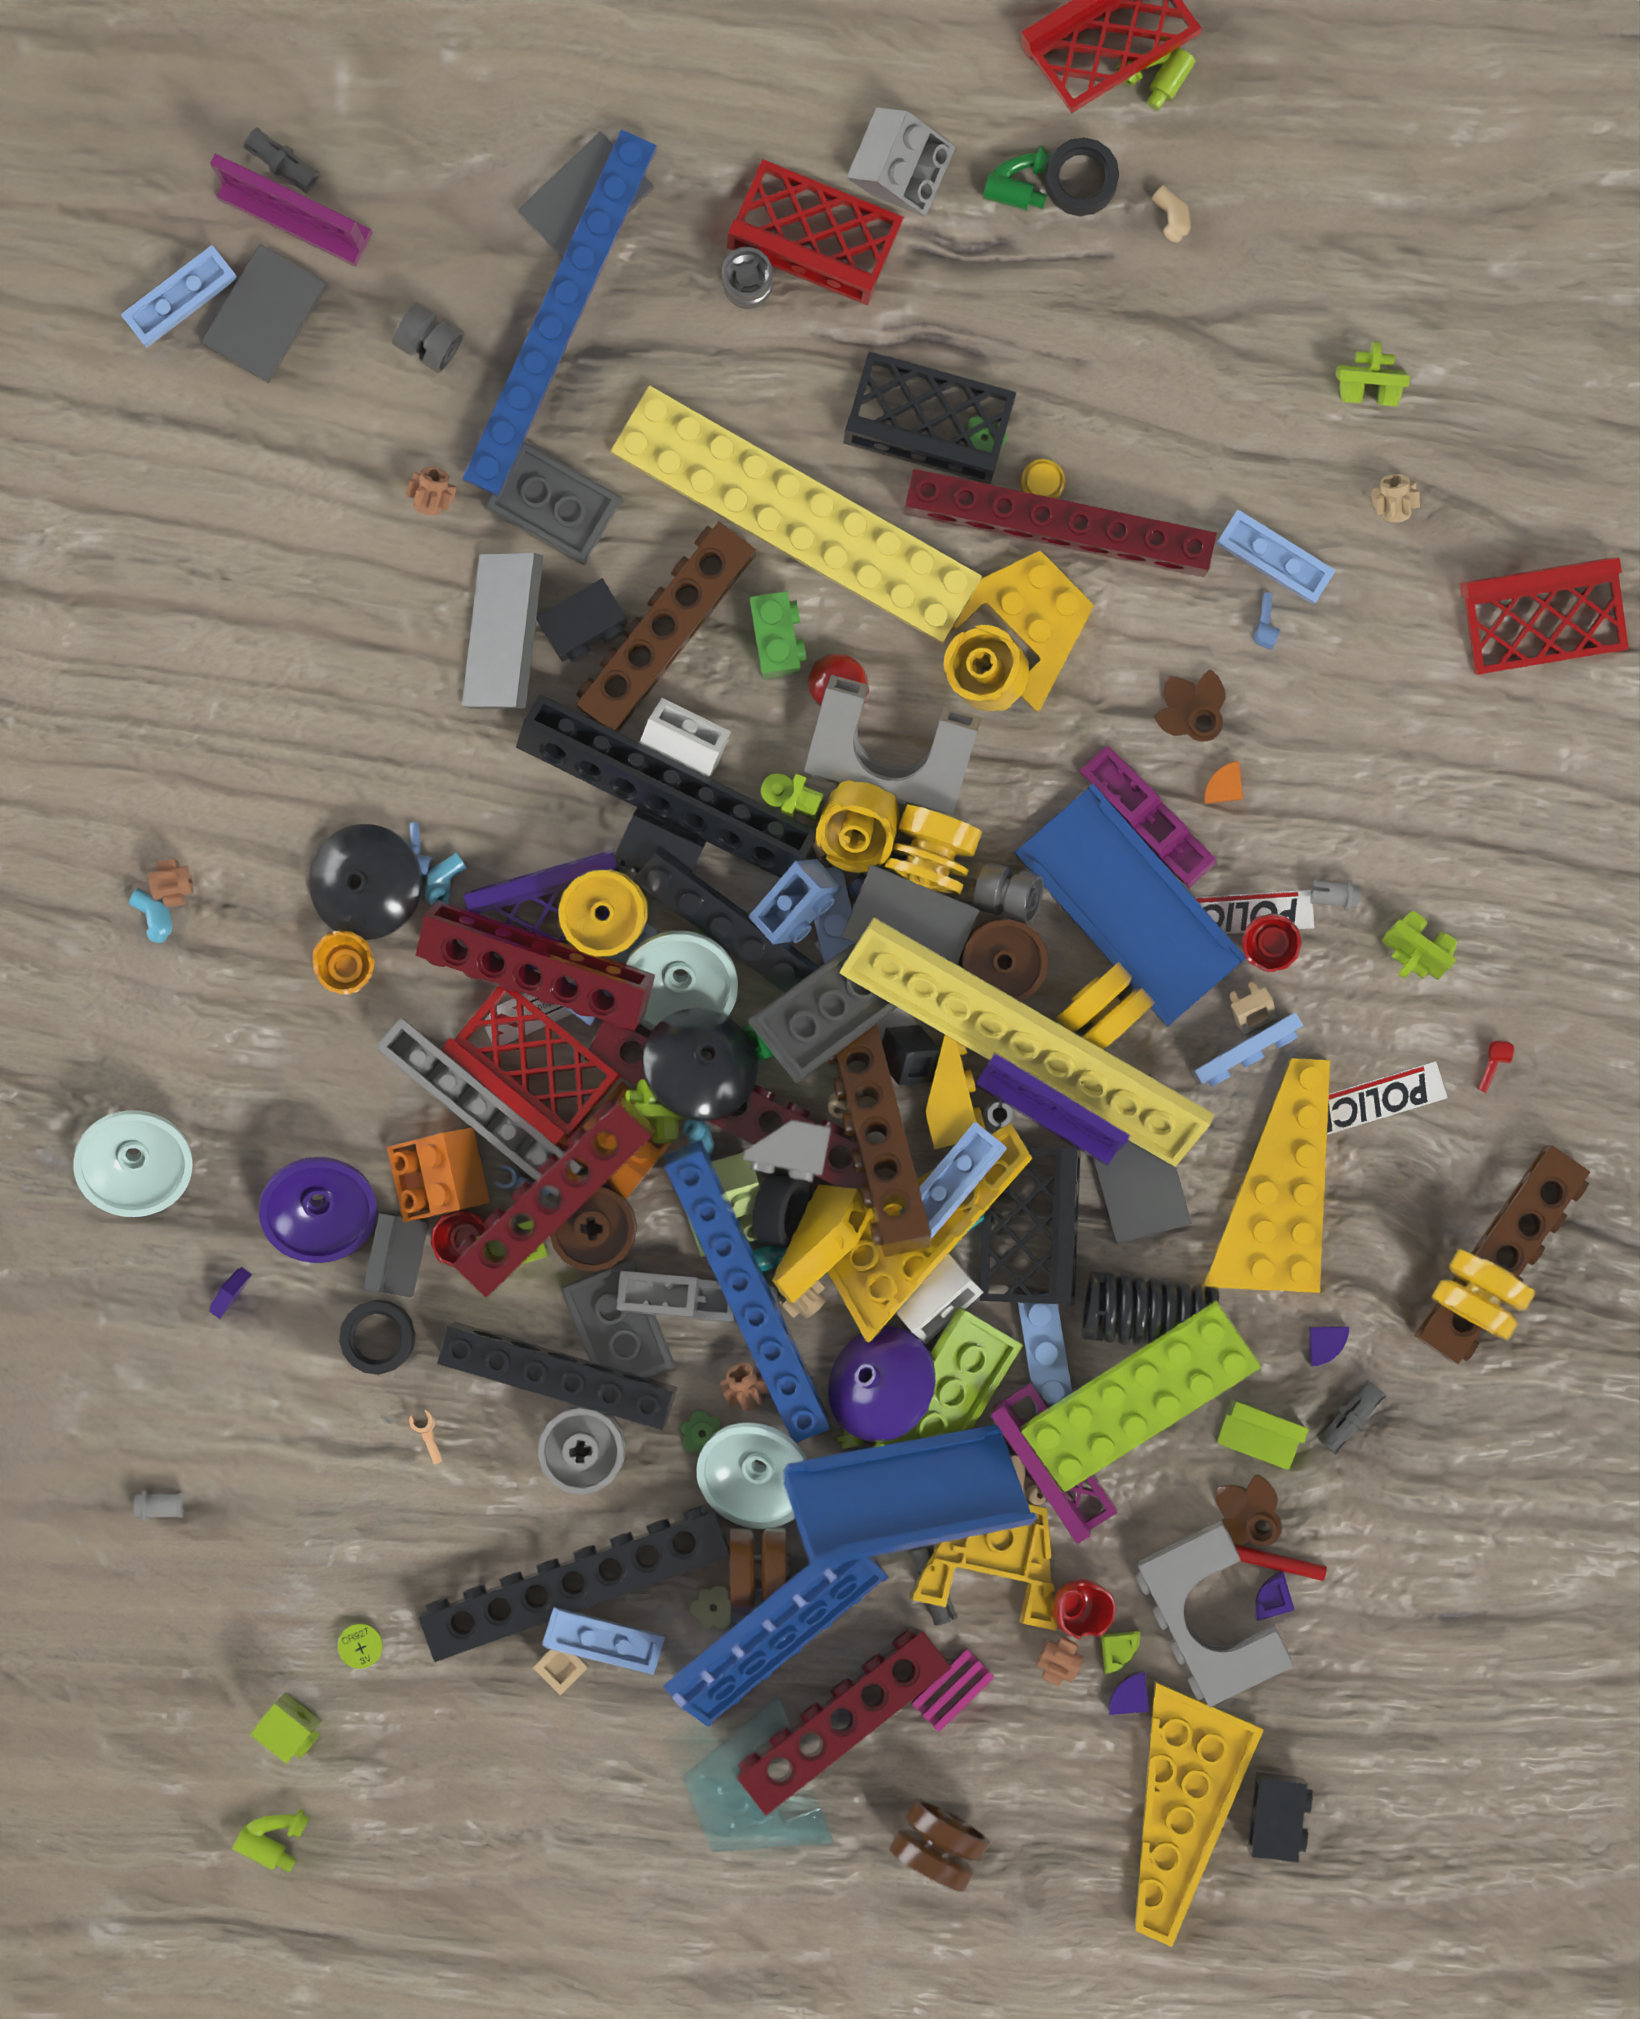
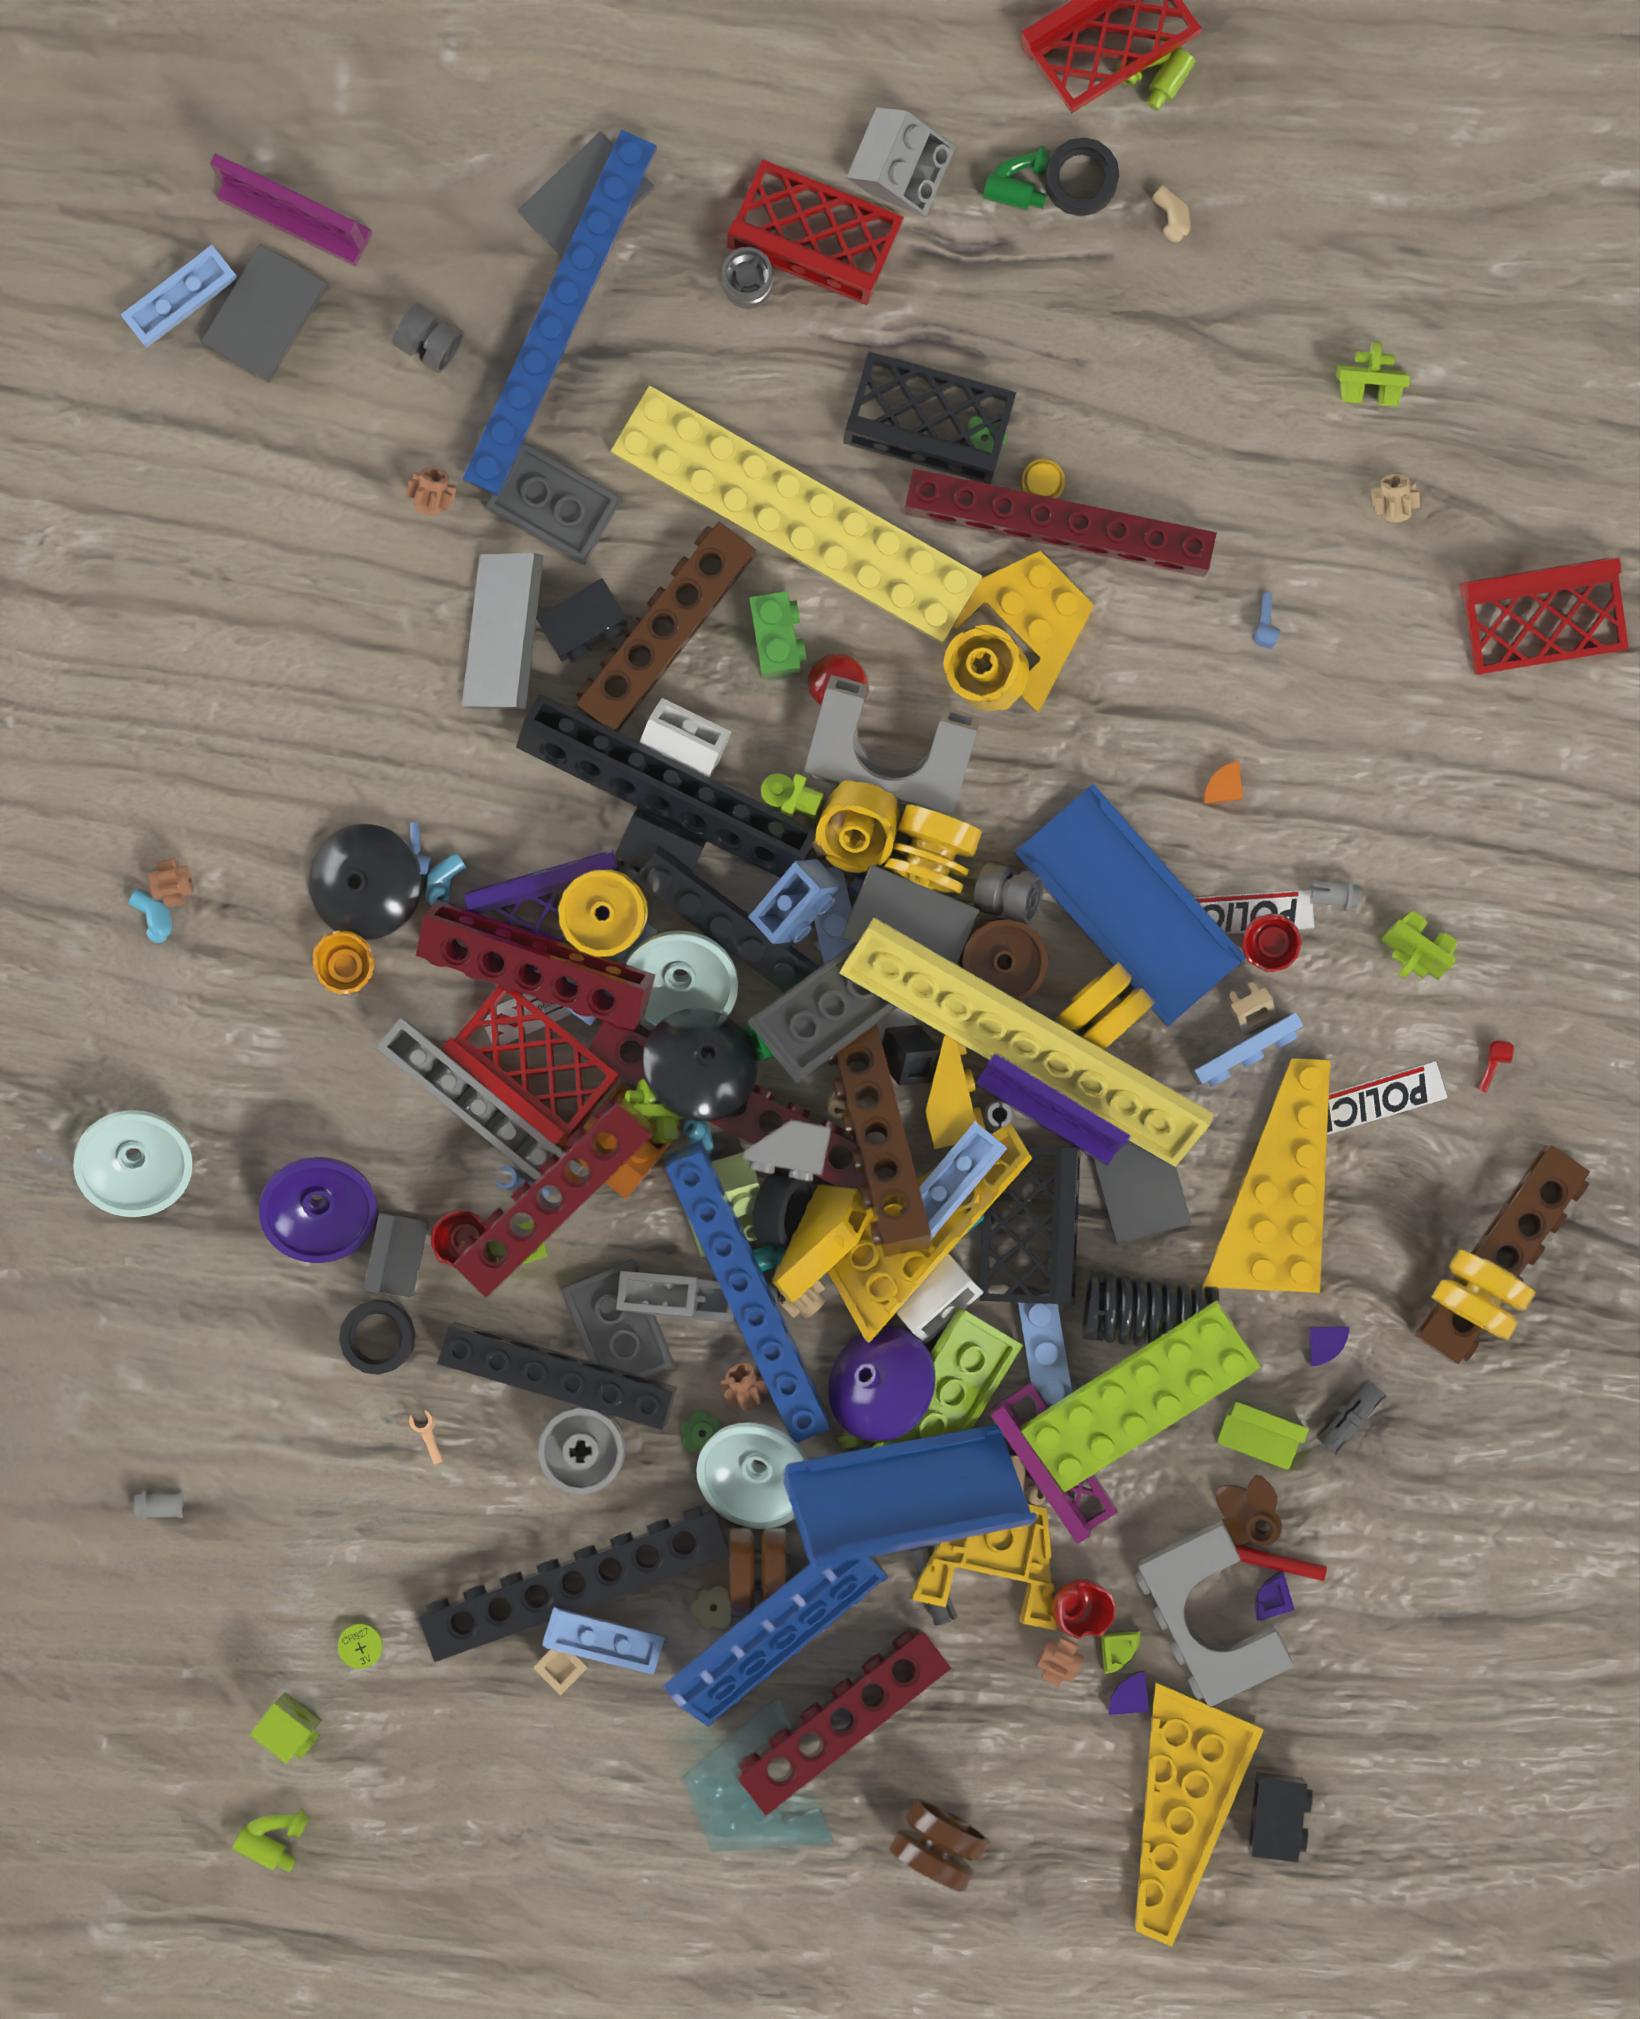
(229, 1292): dark purple tile -> none
(281, 160): dark grey pin -> none
(438, 1174): orange slope -> none
(606, 1248): reddish brown wheel -> none
(929, 1713): dark pink tile -> none
(1149, 816): magenta slope -> none
(1189, 702): reddish brown plate -> none
(1275, 557): light blue plate -> none

